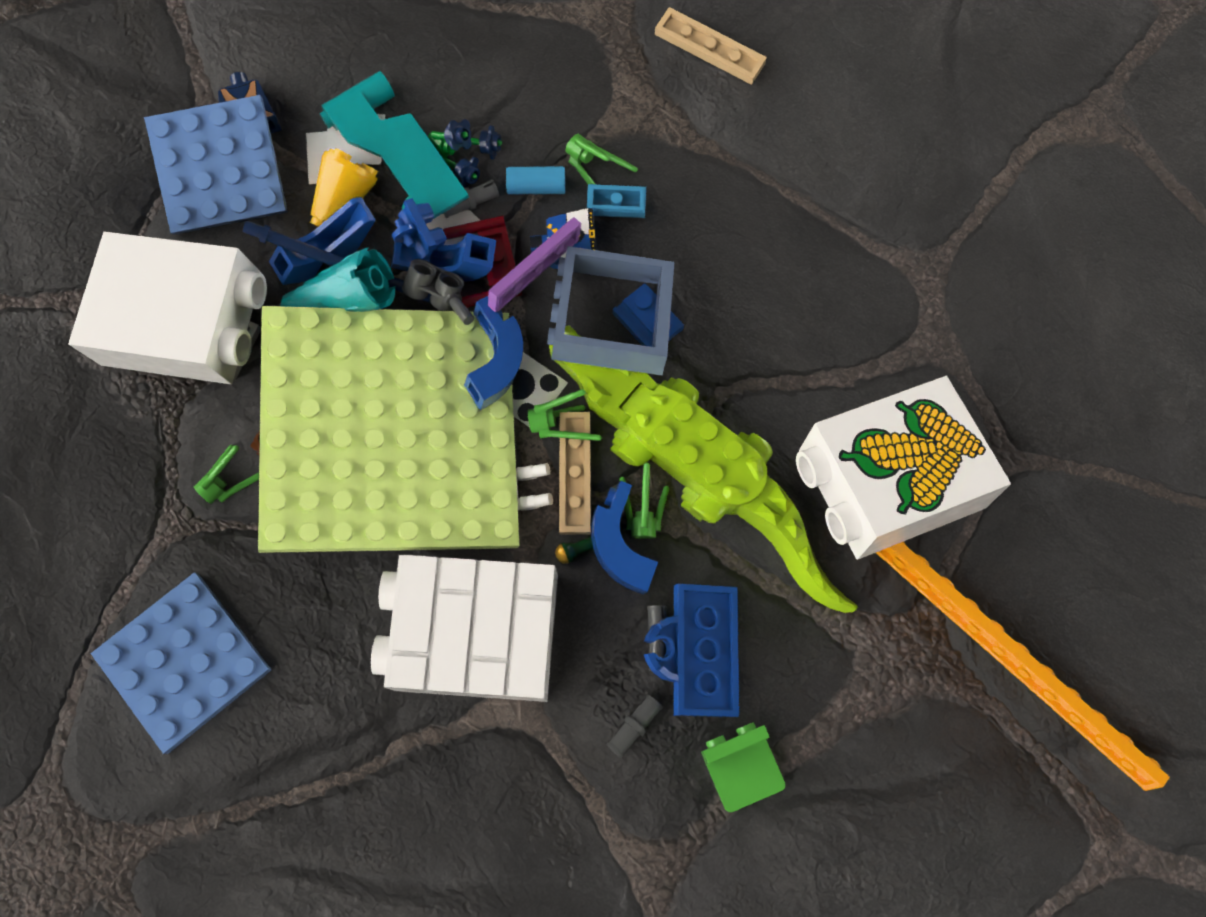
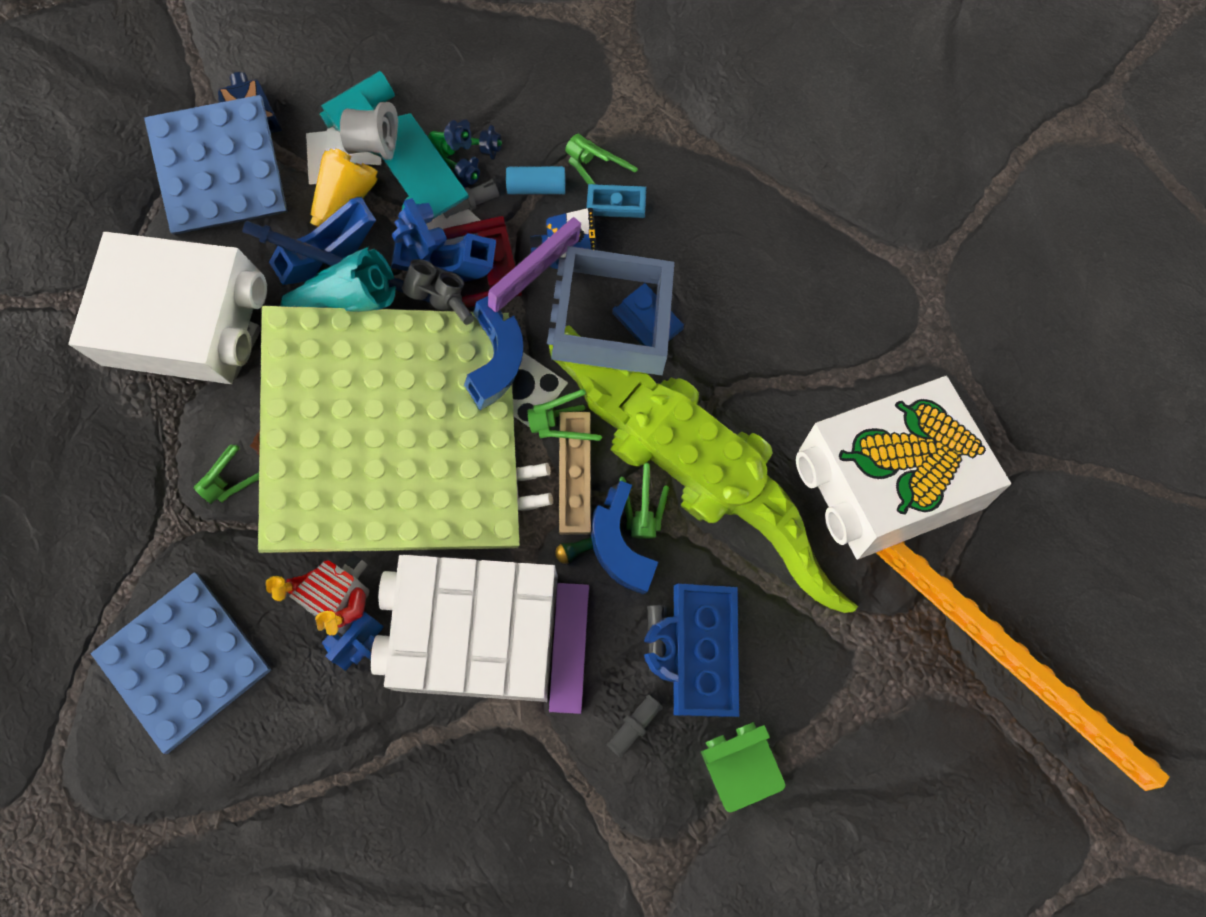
(327, 593): none -> torso
(354, 643): none -> blue hips
(370, 130): none -> light grey piece
(569, 648): none -> medium lavender tile
(710, 45): tan plate -> none

